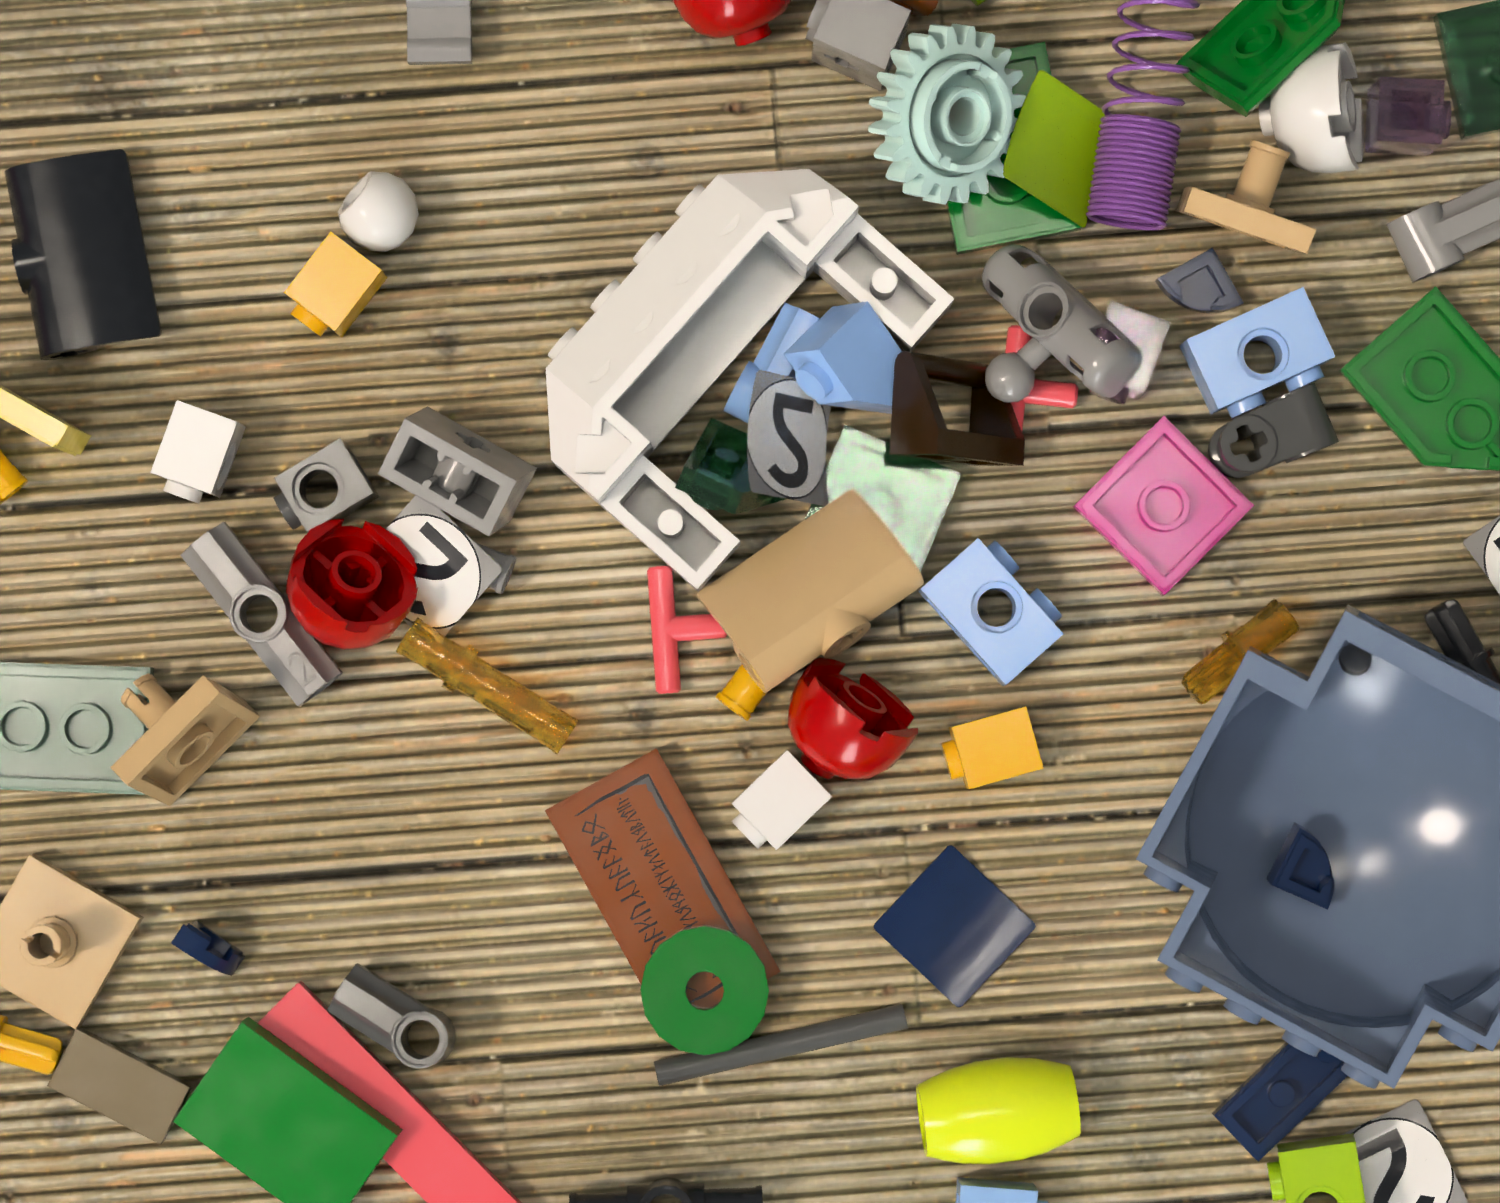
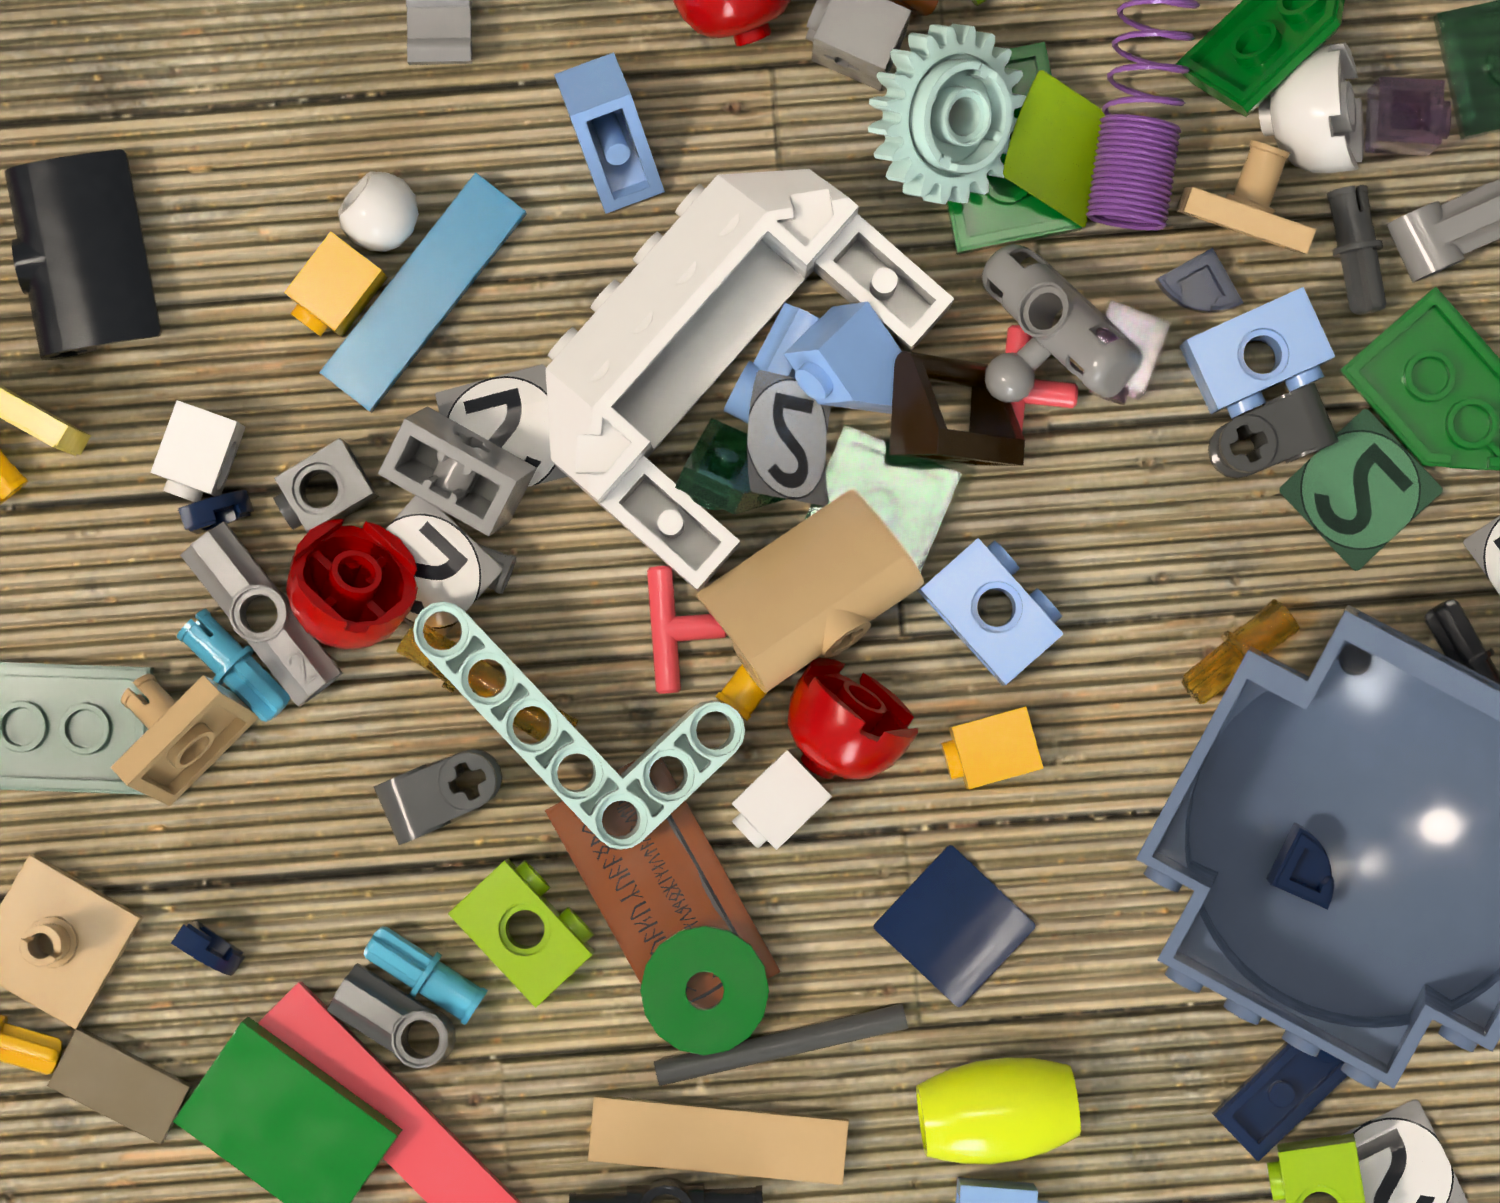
(211, 512): none -> dark blue tile
(234, 665): none -> medium azure axle
(423, 292): none -> dark azure tile
(424, 973): none -> medium azure axle
(430, 797): none -> dark grey piece
(486, 920): none -> lime brick
(509, 413): none -> white sticker
(564, 739): none -> light aqua beam
(609, 132): none -> light blue slope
(718, 1139): none -> tan tile
(1163, 506): tile -> none
(1357, 249): none -> dark grey axle
(1360, 490): none -> clear green sticker

